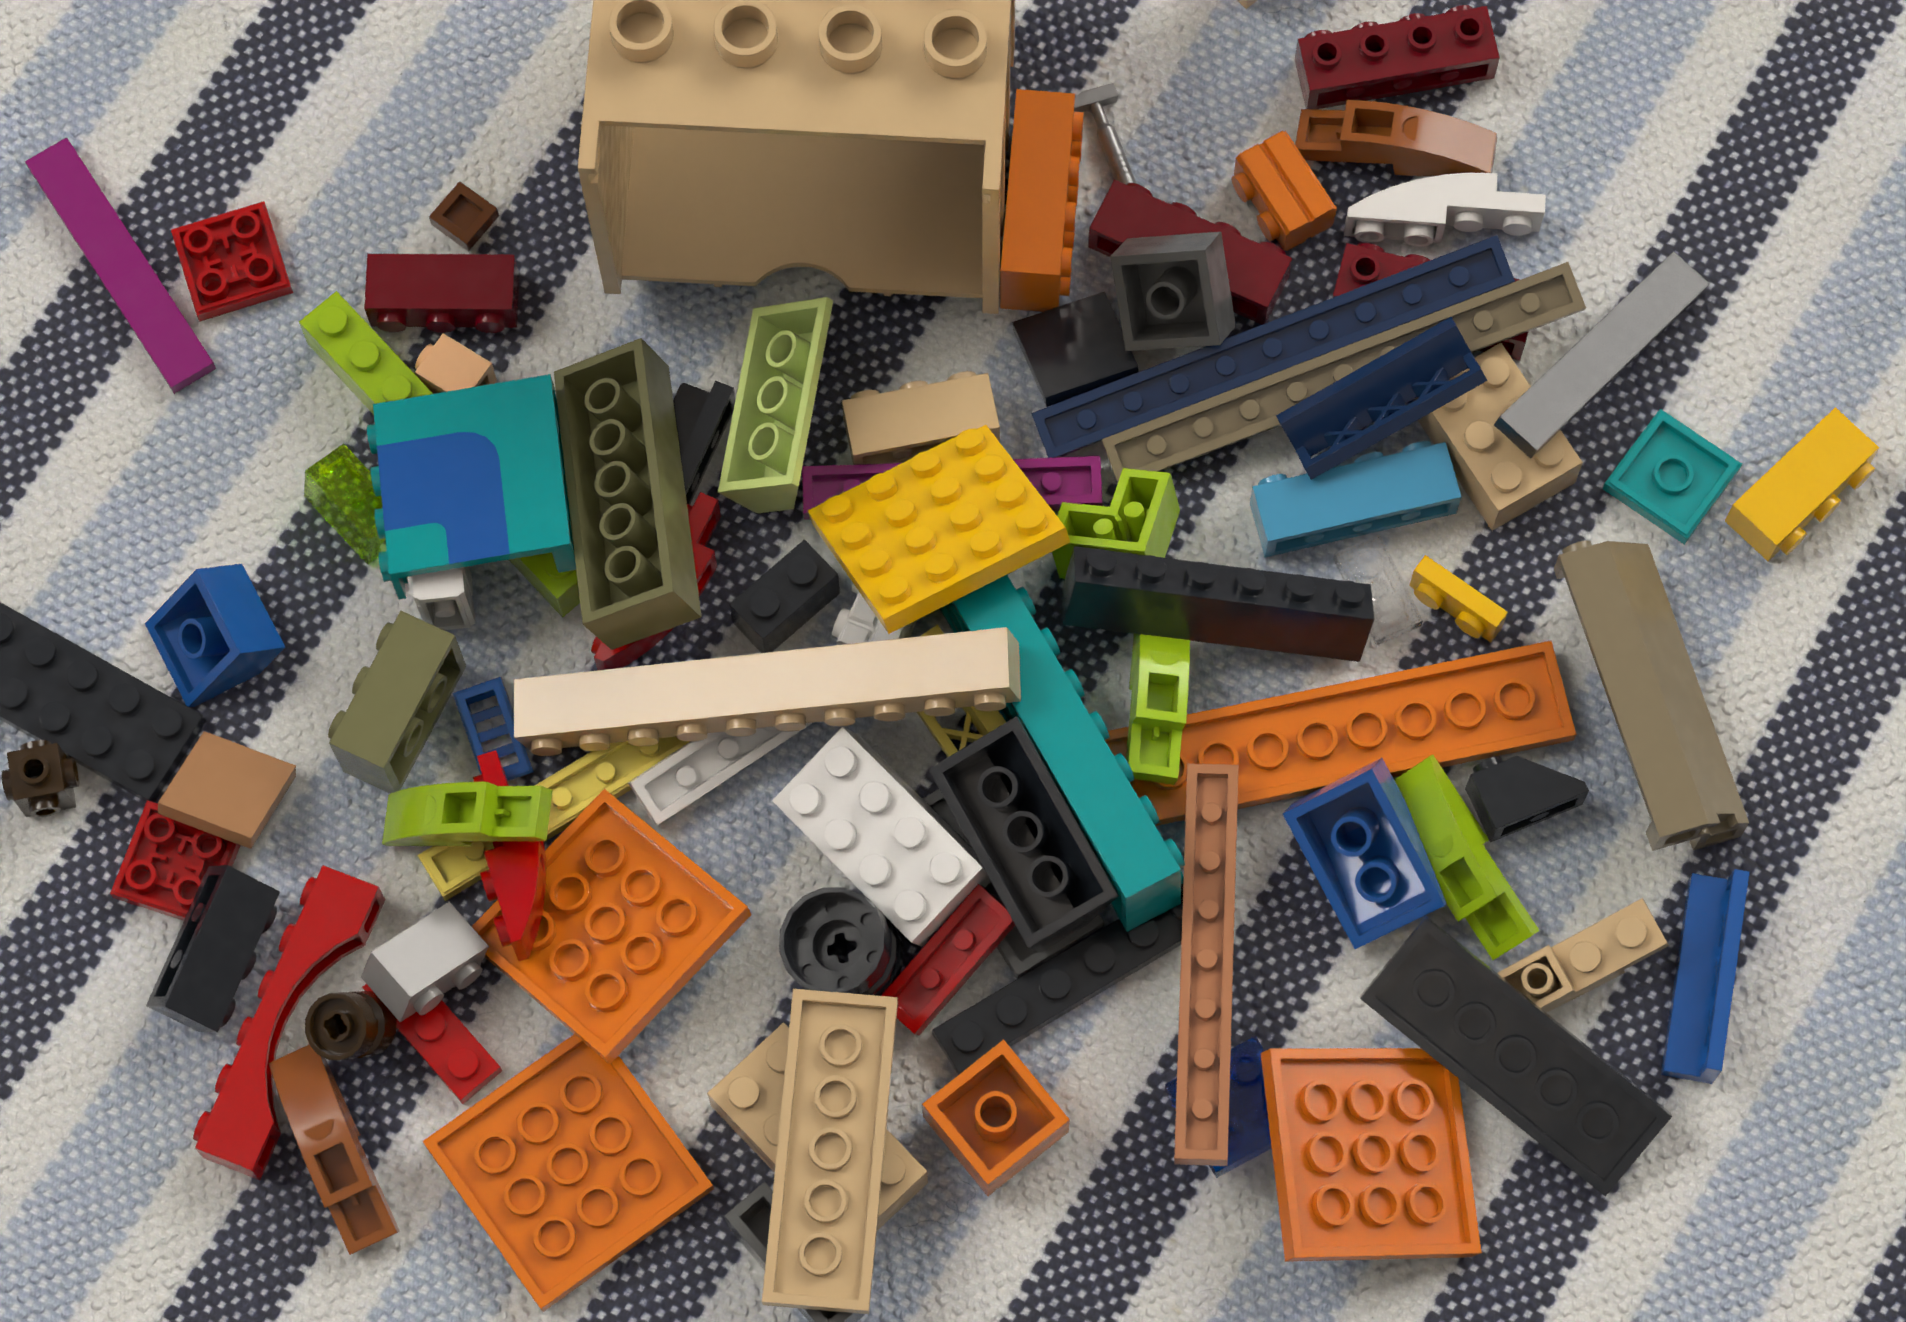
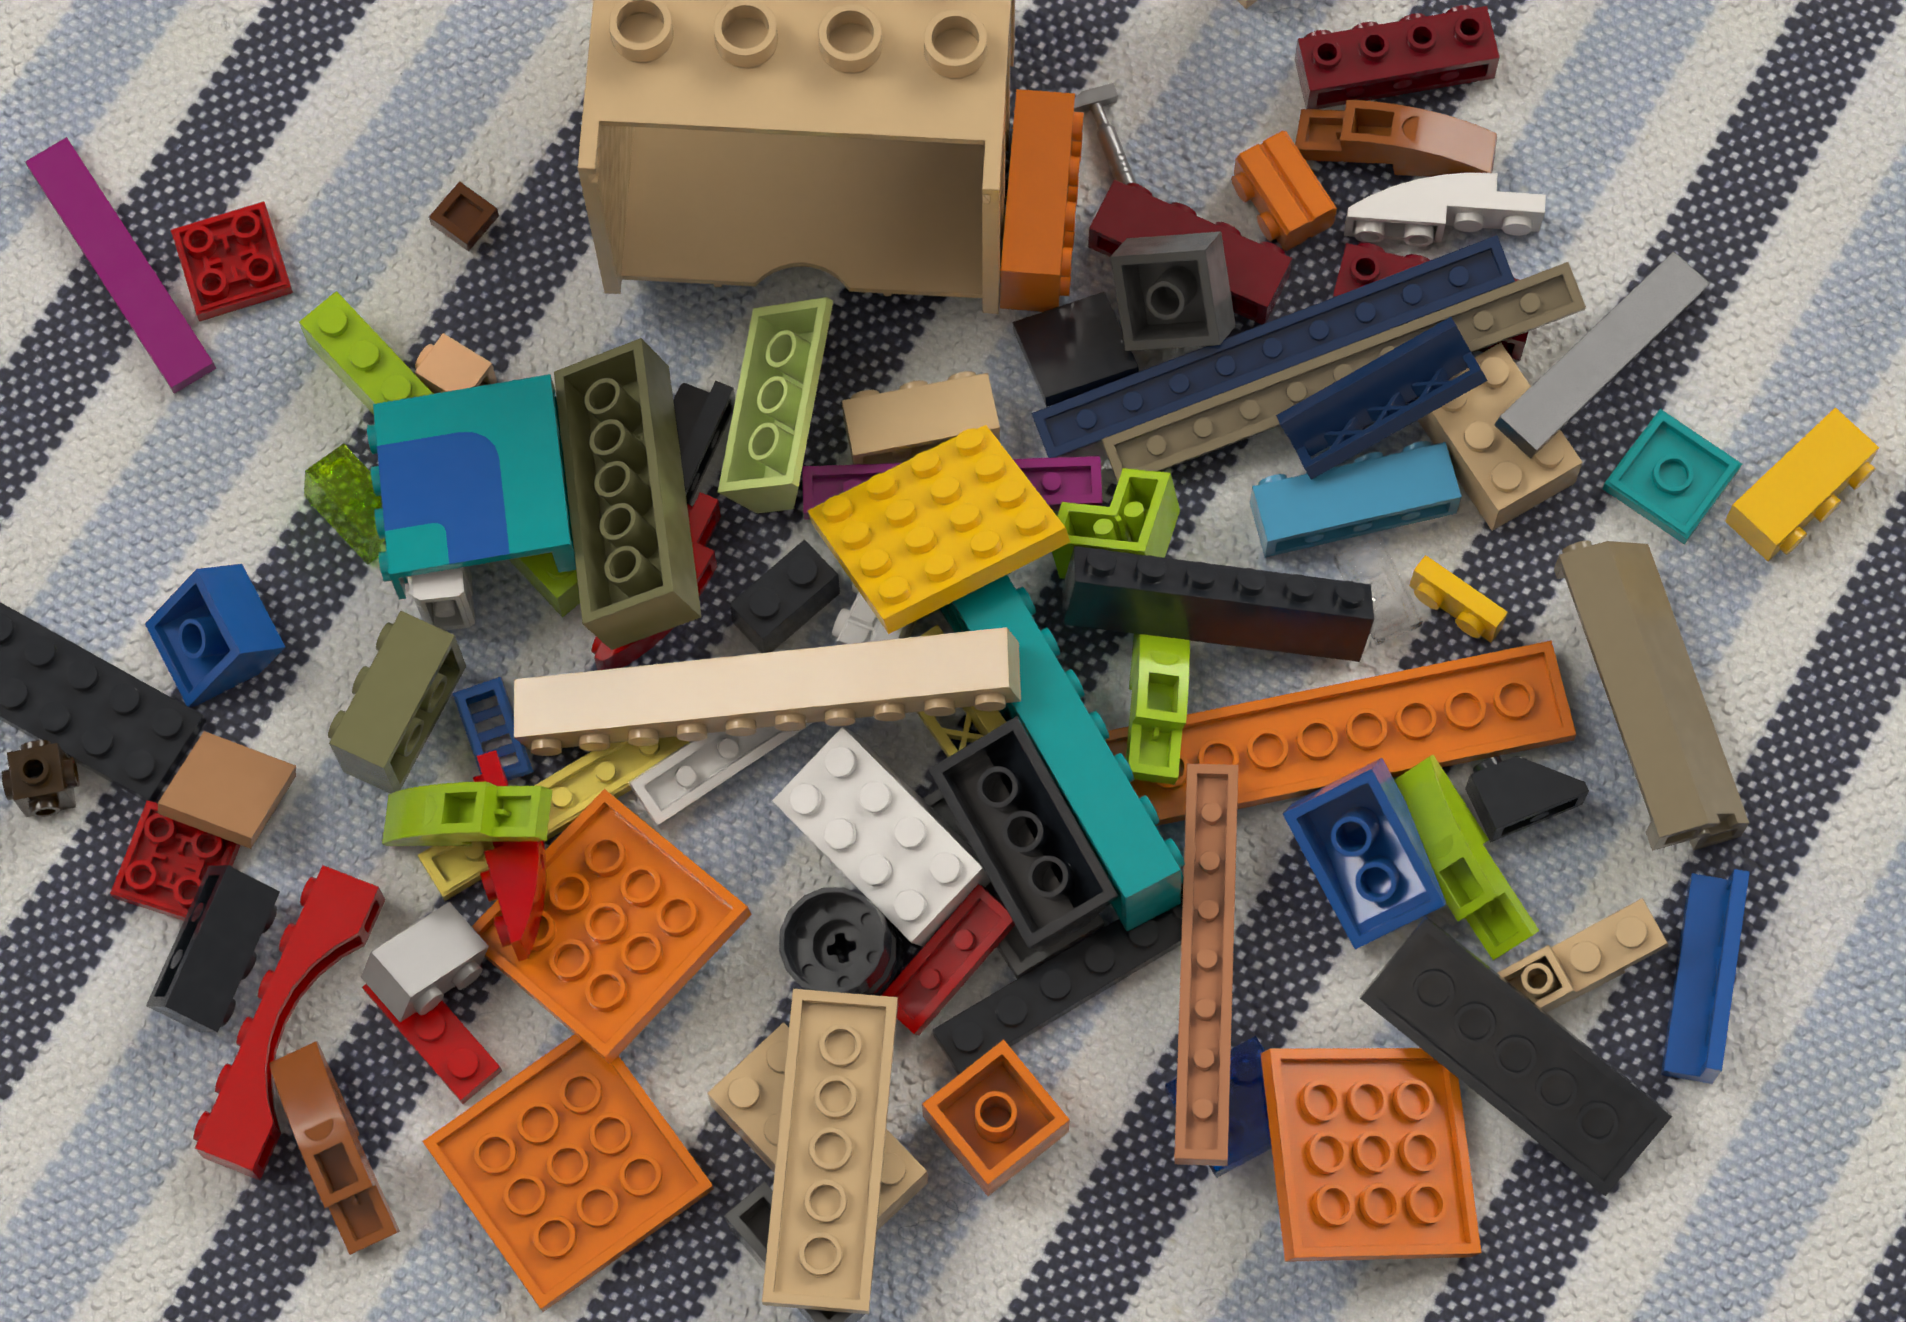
(349, 1025): dark brown wheel -> none
(442, 291): dark red brick -> none

